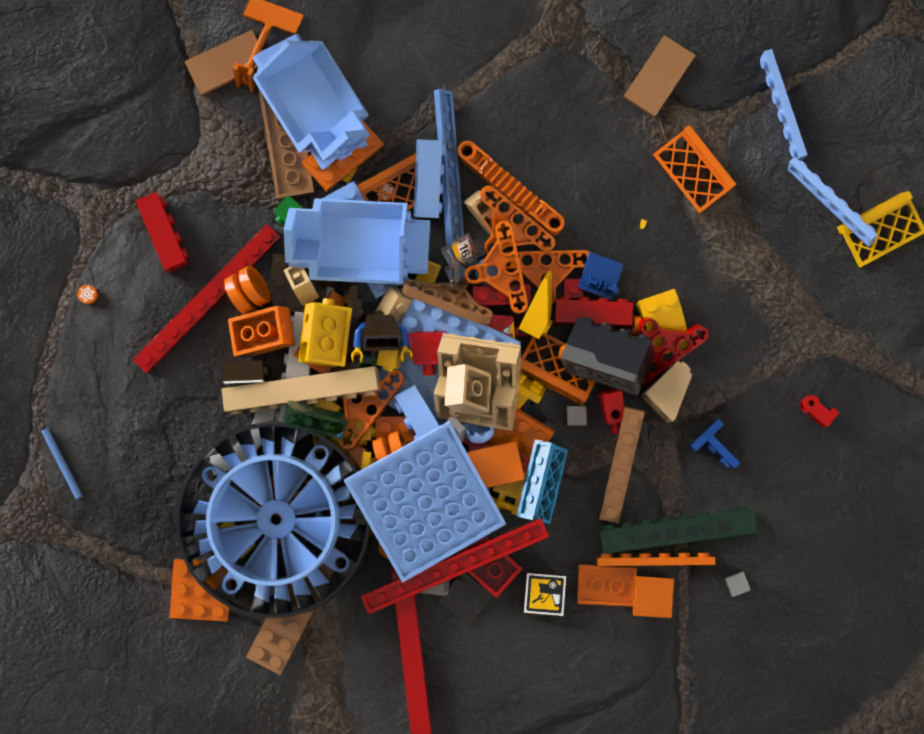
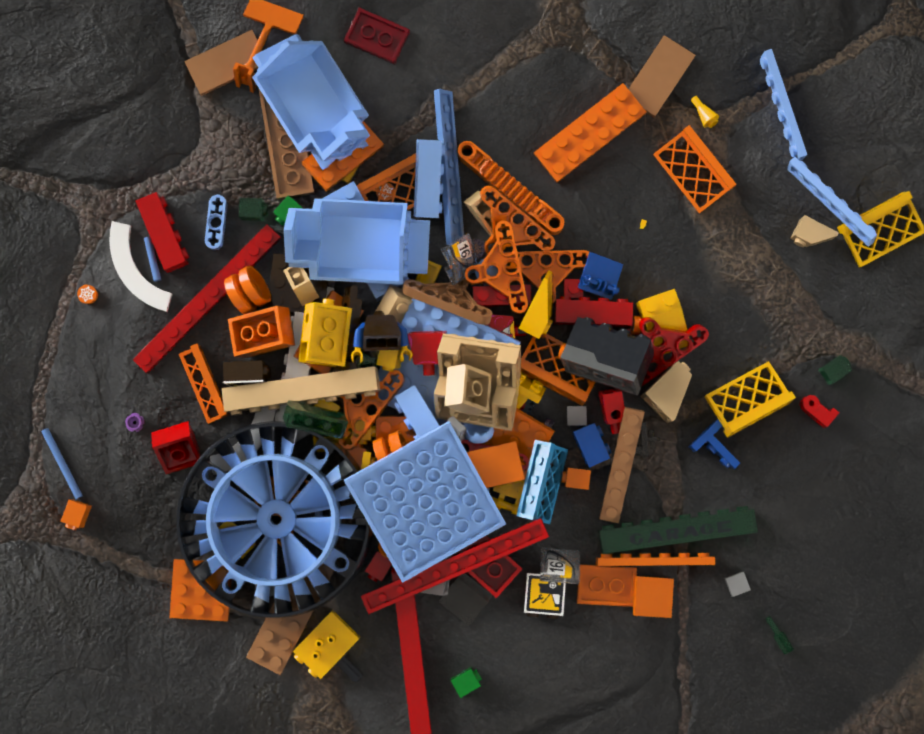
(75, 514): none -> orange brick
(129, 272): none -> white tile
(134, 427): none -> medium lavender plate
(152, 259): none -> medium blue piece
(176, 447): none -> red slope
(208, 378): none -> orange fence
(210, 235): none -> light blue beam
(252, 209): none -> clear green brick
(327, 647): none -> yellow piece
(376, 36): none -> dark red tile
(378, 567): none -> red brick
(466, 681): none -> green brick
(560, 565): none -> slope
(576, 478): none -> orange brick
(590, 132): none -> orange plate
(592, 445): none -> blue brick
(707, 116): none -> yellow cone
(760, 411): none -> yellow fence
(780, 637): none -> clear green axle
(810, 232): none -> tan slope
(835, 369): none -> clear green brick

